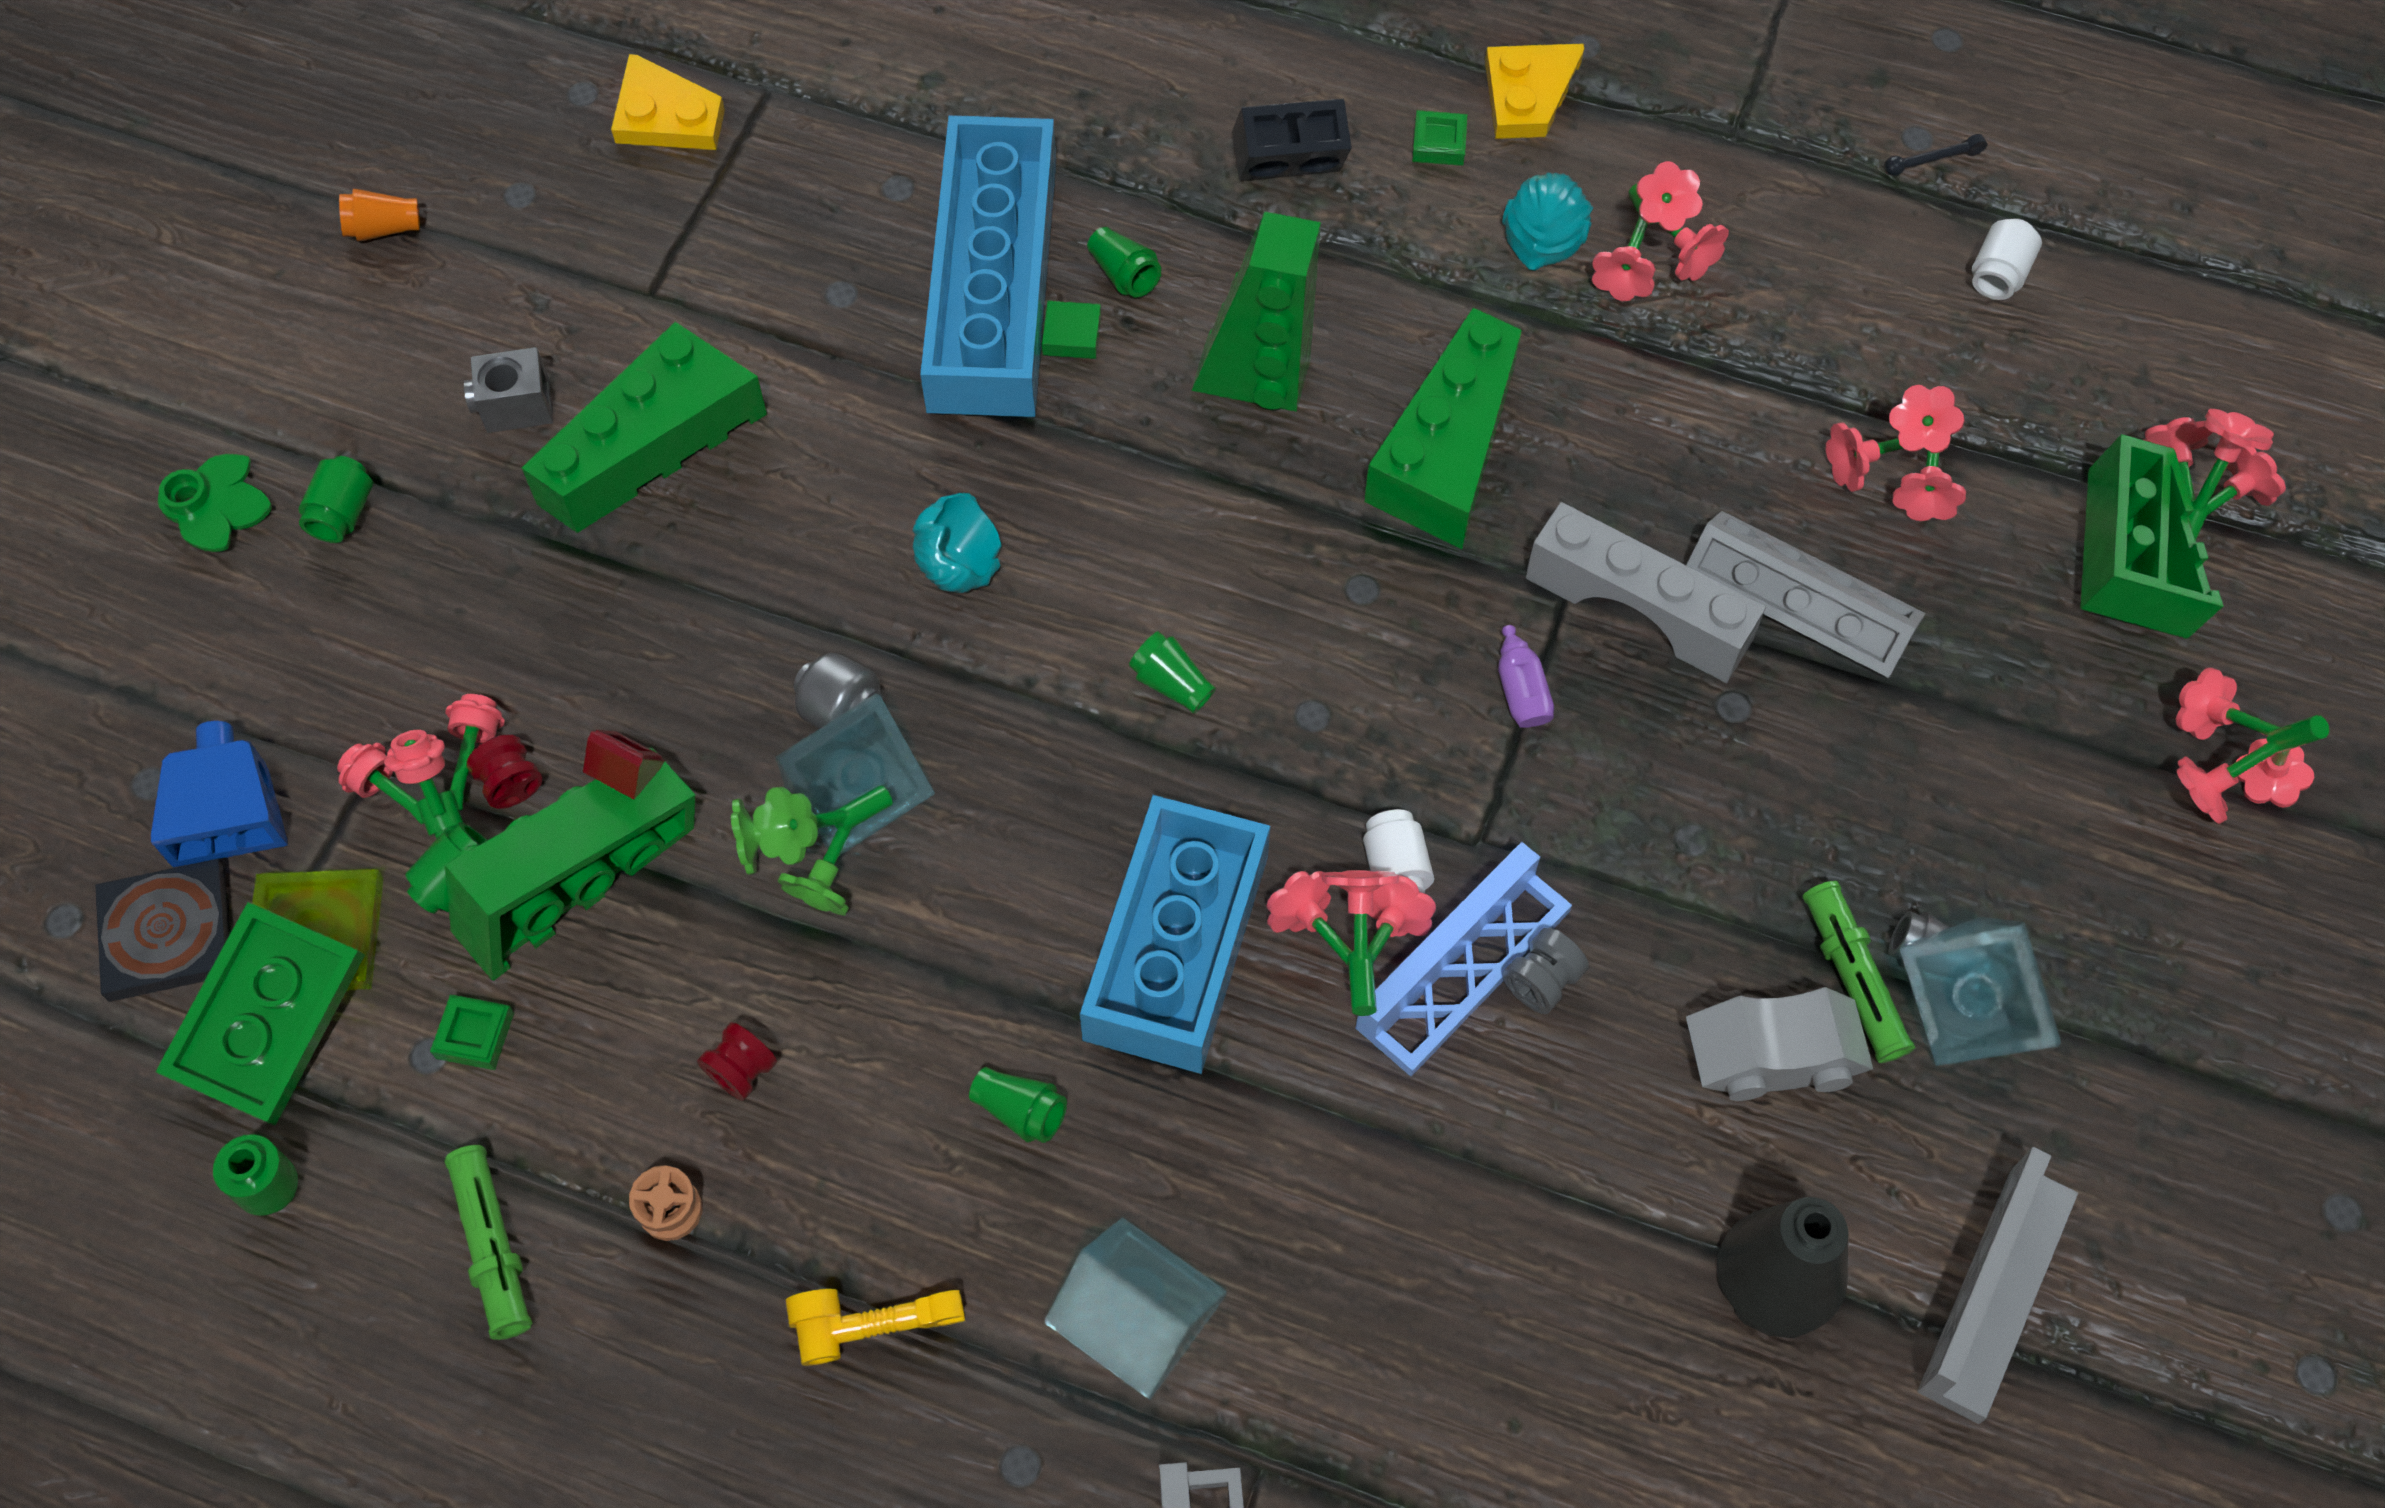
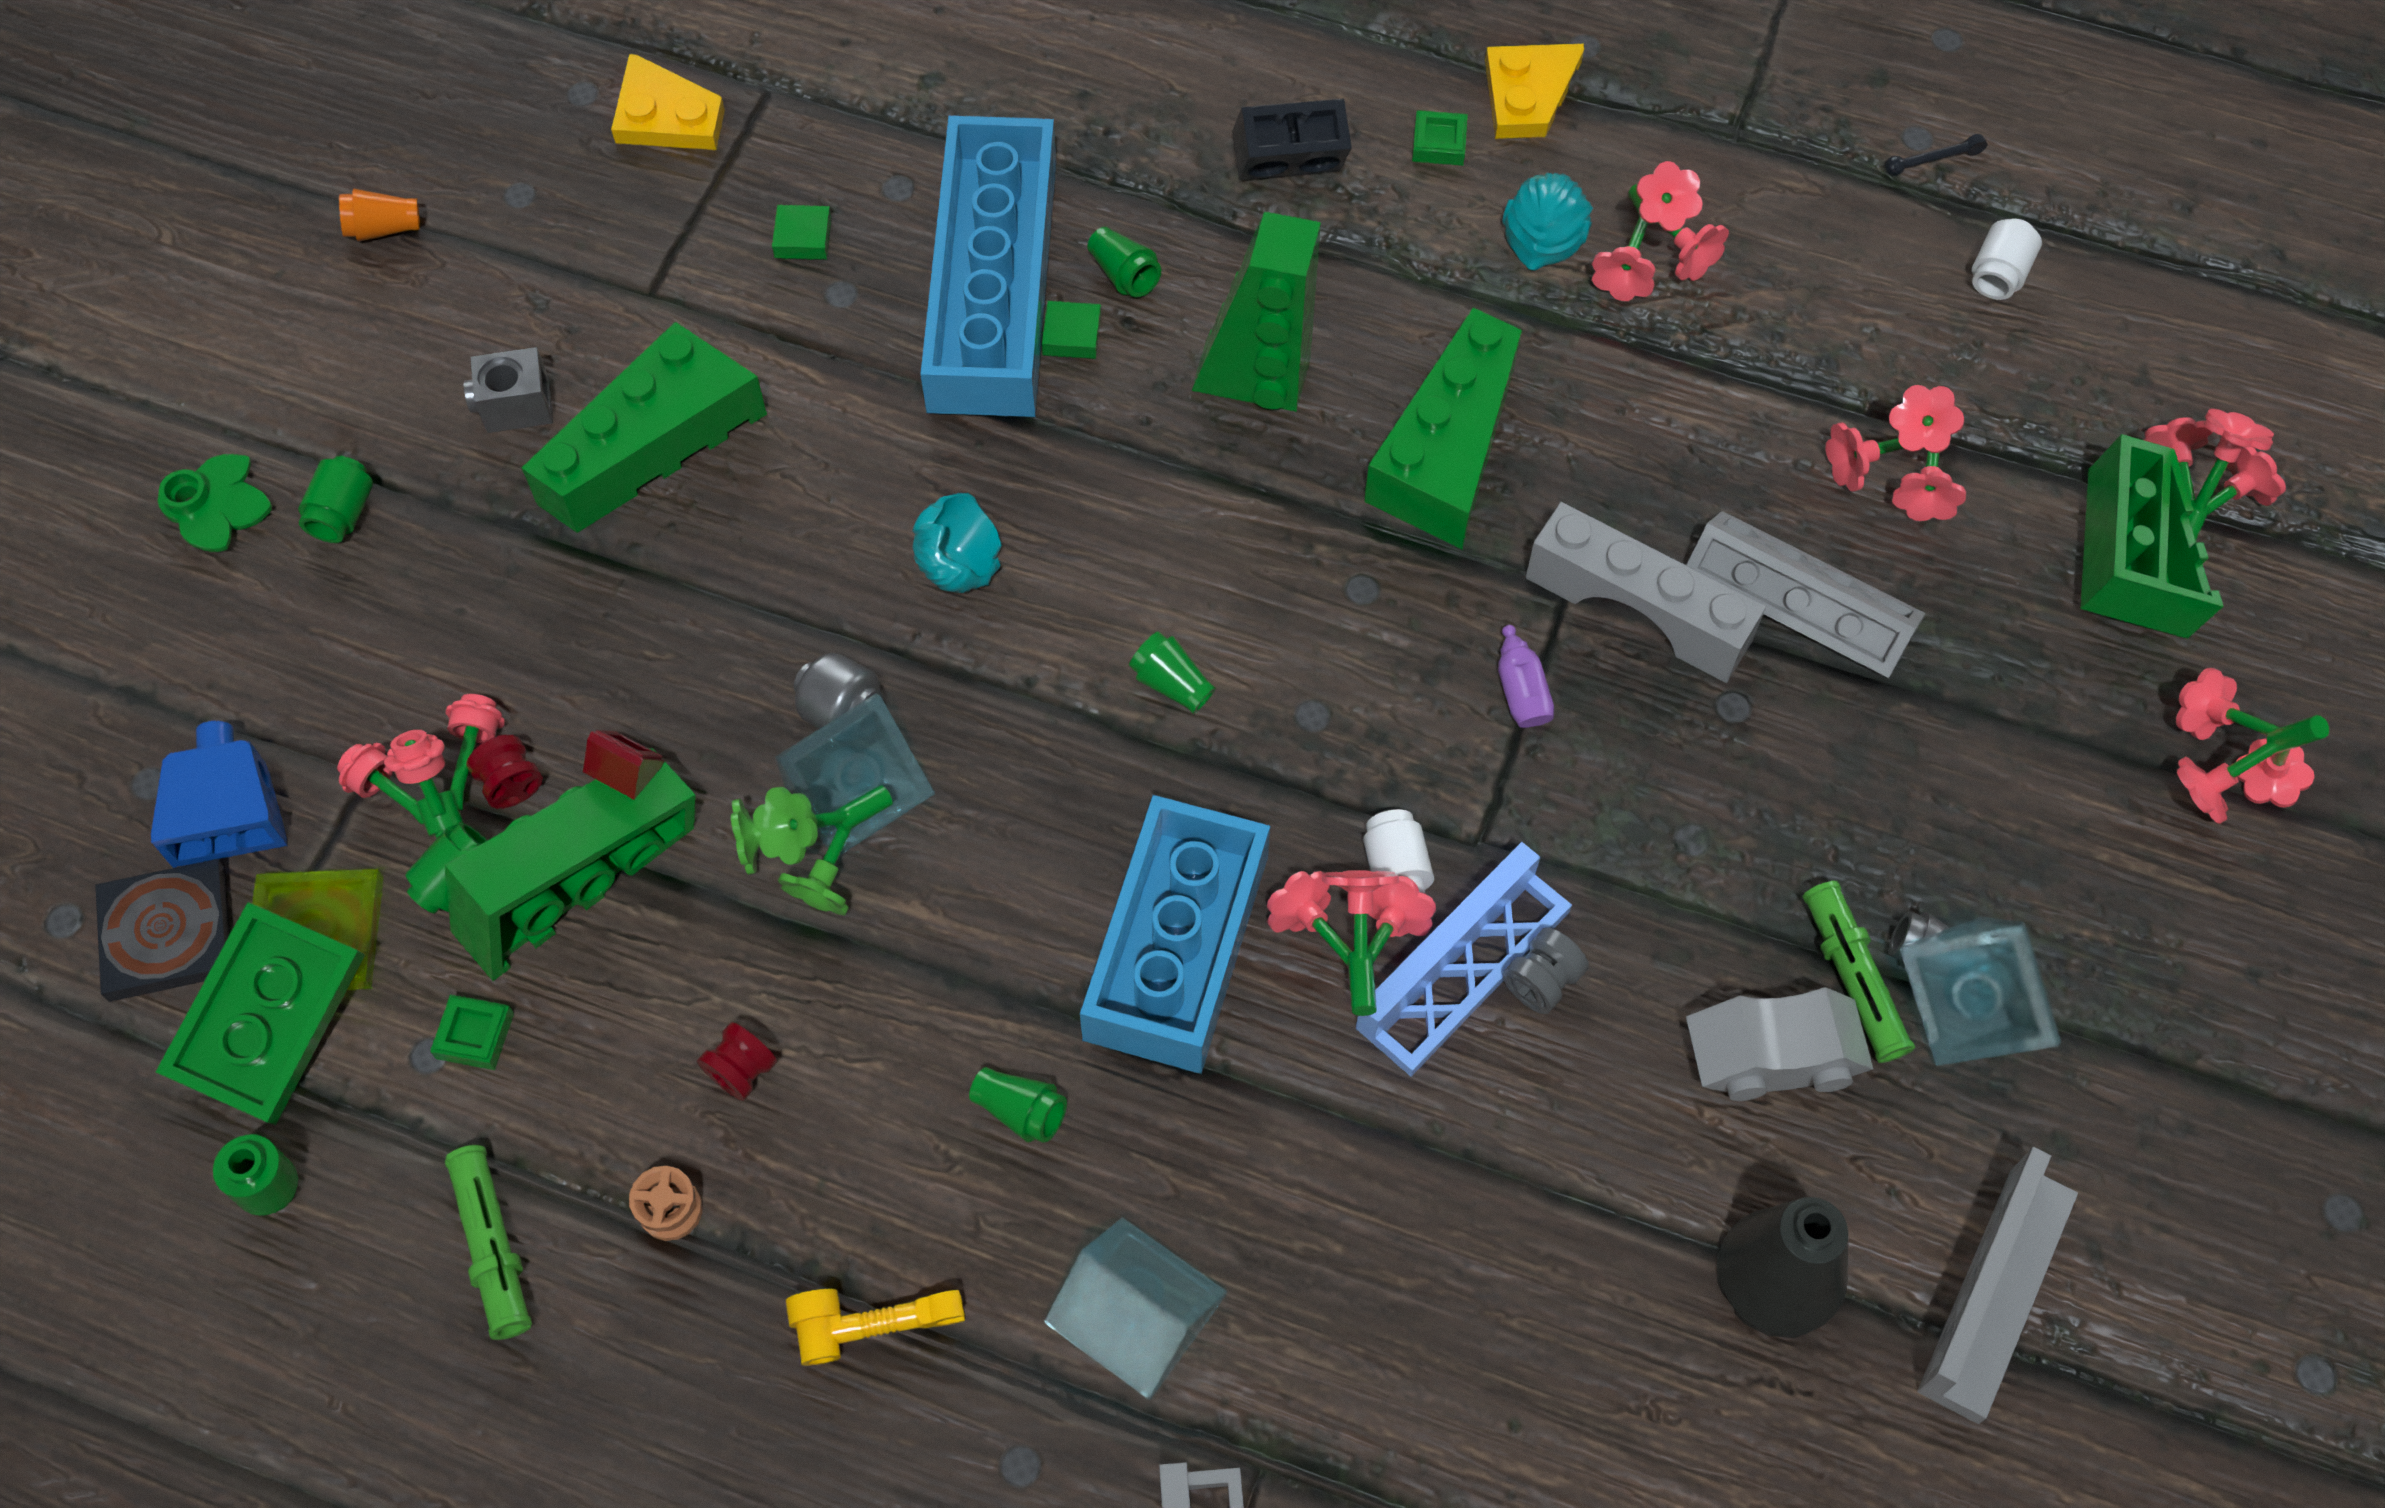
(801, 232): none -> green tile

